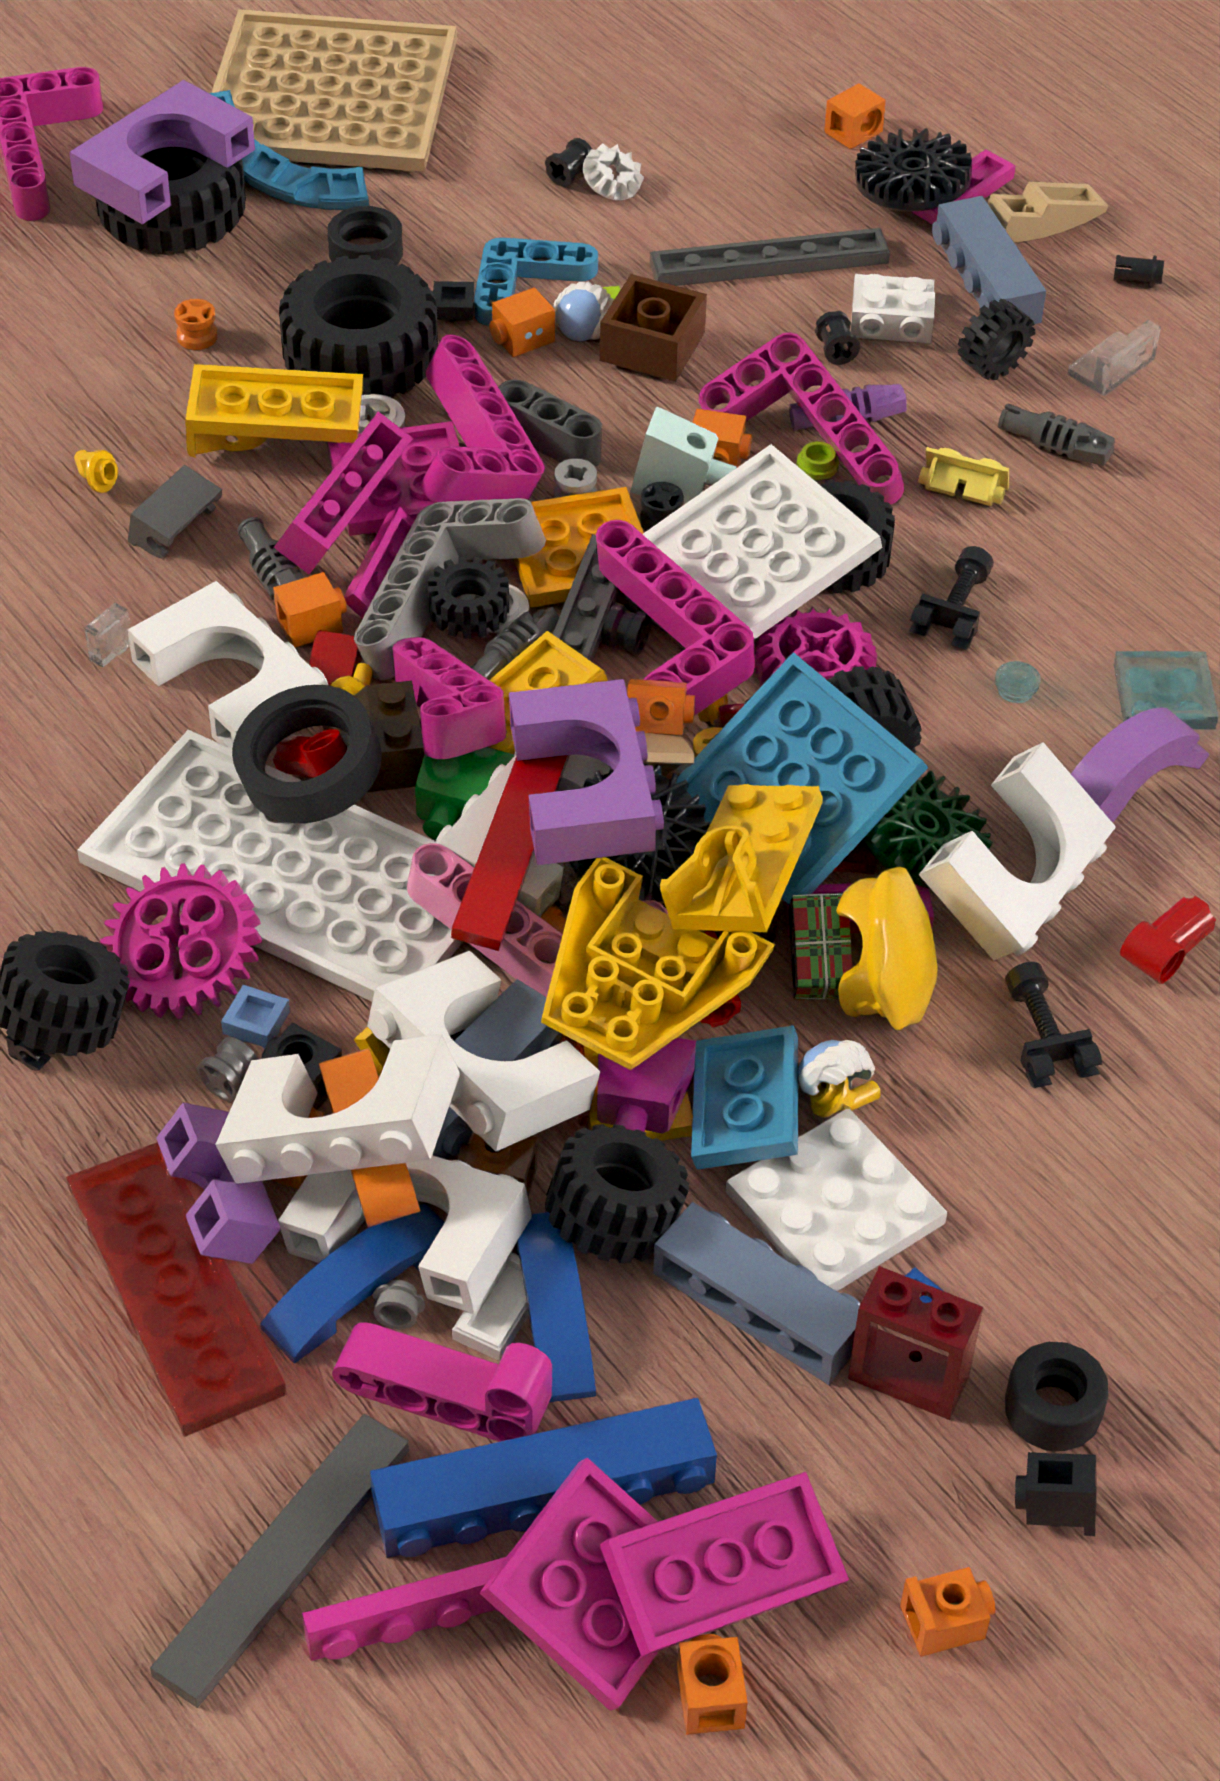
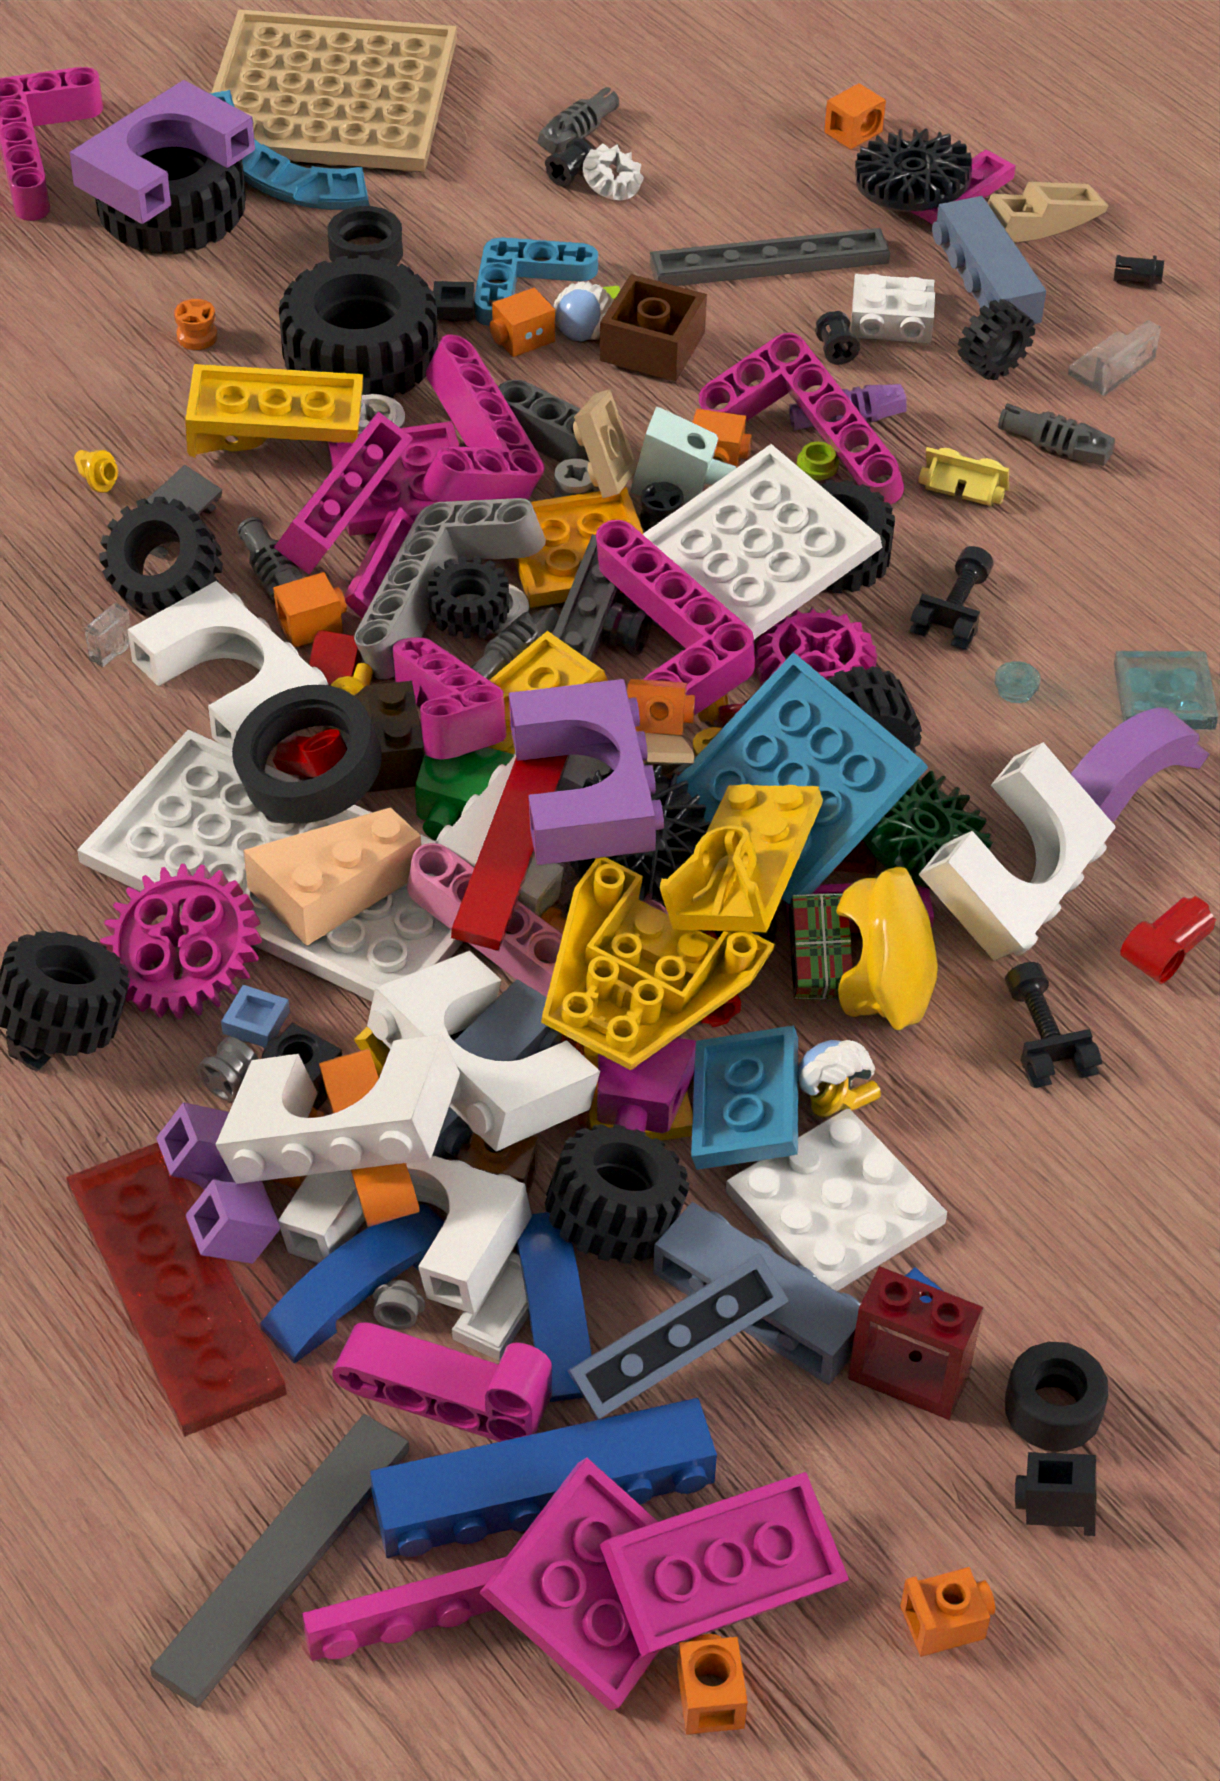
(143, 531): none -> black tyre
(332, 871): none -> light nougat wedge
(577, 120): none -> dark grey hinge
(606, 444): none -> tan plate
(678, 1336): none -> sand blue brick

